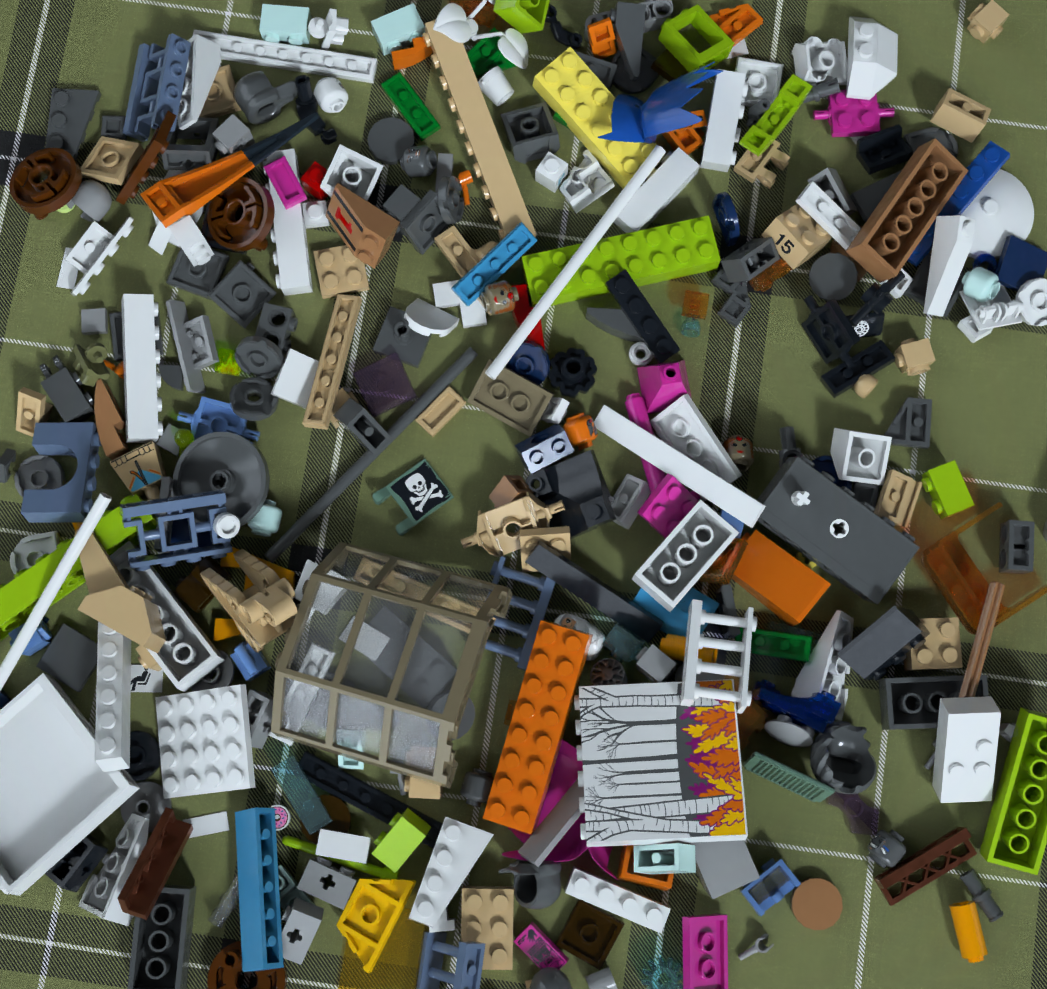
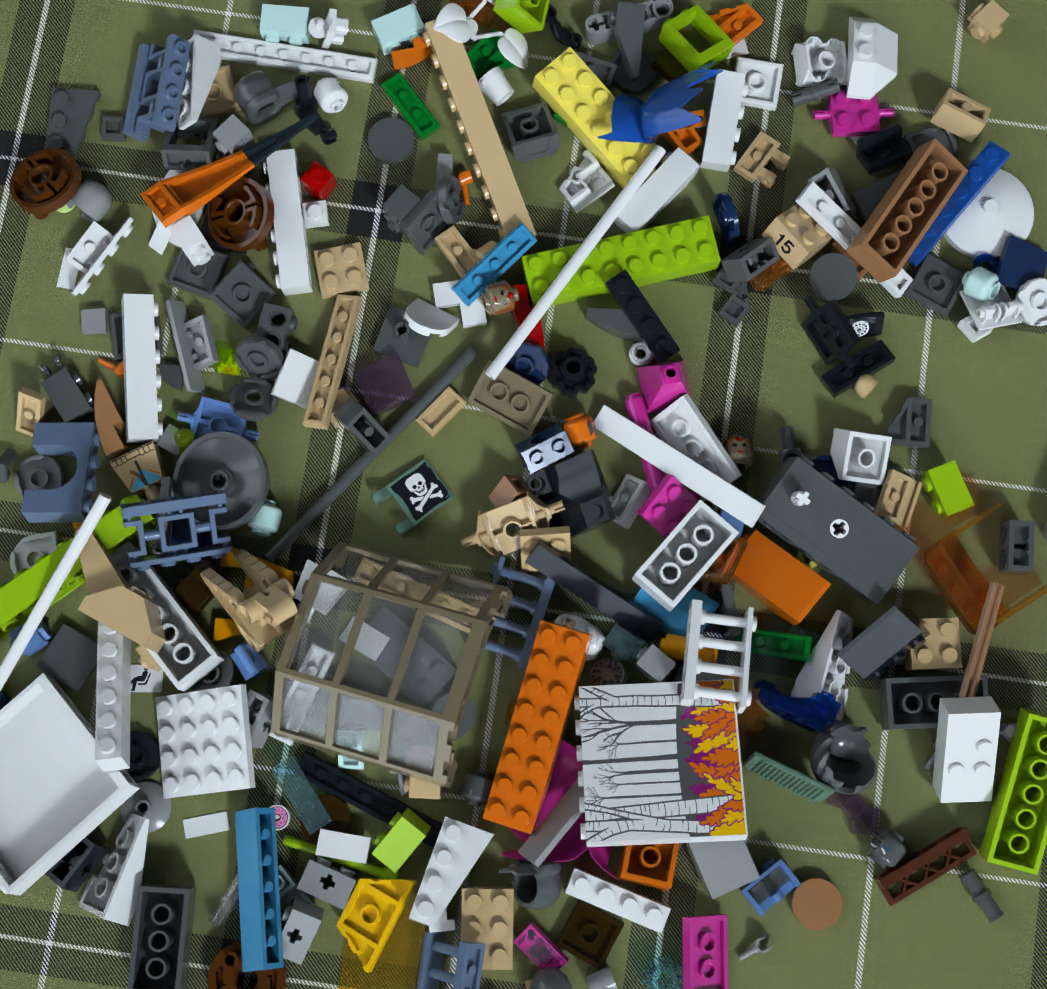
(91, 363): olive hips -> none
(111, 160): tan plate -> none
(147, 160): reddish brown wing -> none
(154, 865): copper fence -> none
(226, 525): white tile -> none
(285, 182): dark pink tile -> none
(353, 172): white slope -> none
(361, 225): medium nougat slope -> none
(419, 161): dark grey head -> none
(551, 172): white brick -> none
(555, 411): white plate -> none
(601, 38): orange slope -> none
(664, 858): light aqua brick -> none
(690, 327): clear light blue hinge -> none
(695, 304): clear orange tile -> none
(756, 112): dark grey arm -> none
(777, 116): lime slope -> none
(789, 733): light grey dish -> none
(876, 299): black bar -> none
(914, 356): tan brick -> none
(949, 252): white wedge -> none
(968, 931): light orange brick -> none

